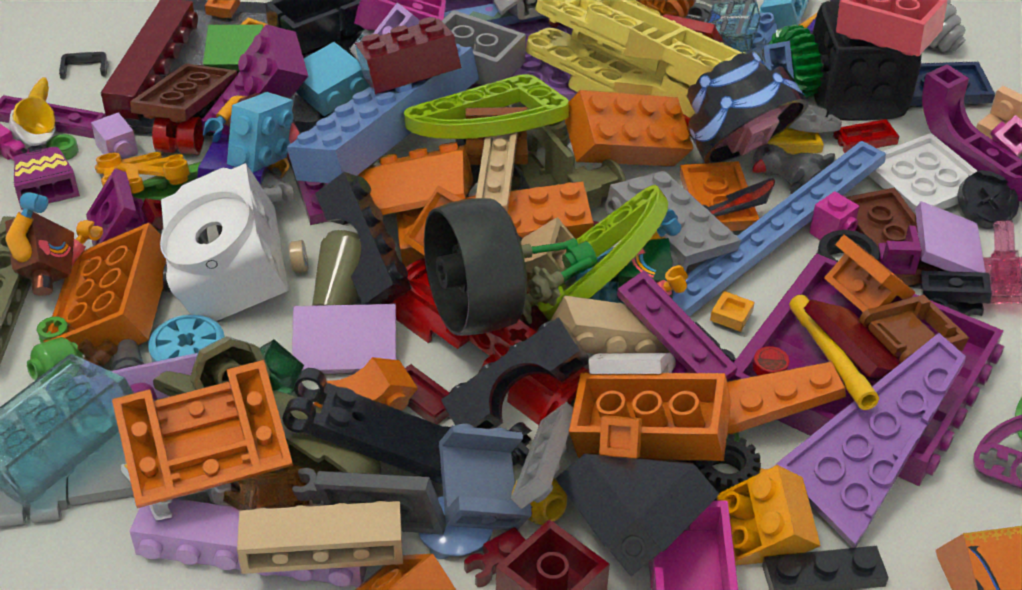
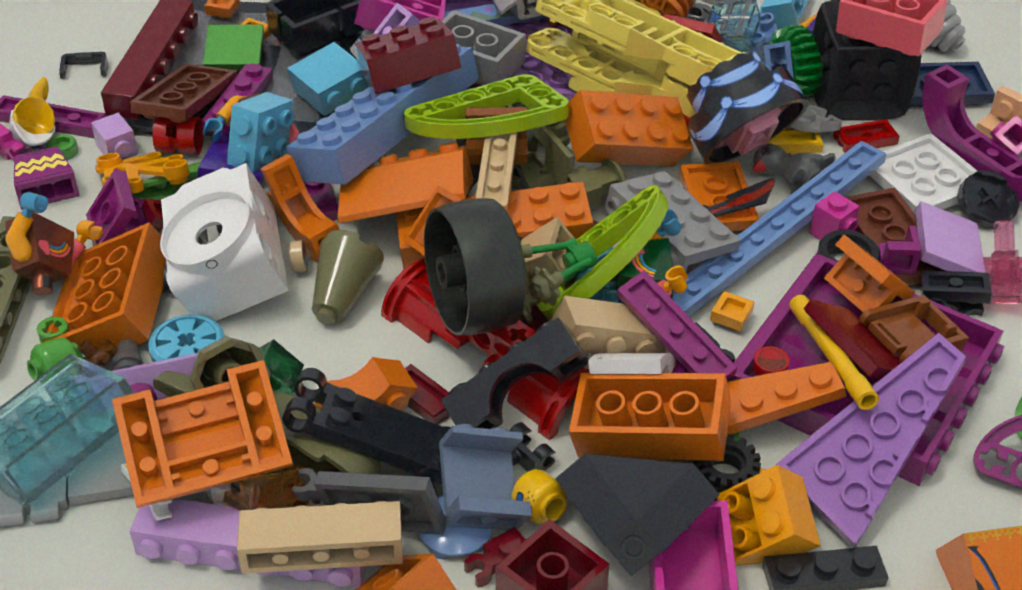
(273, 63): magenta brick -> none
(295, 205): none -> orange arch
(343, 336): lavender tile -> none
(380, 273): black arch -> none
(543, 457): light grey plate -> none
(620, 436): orange plate -> none

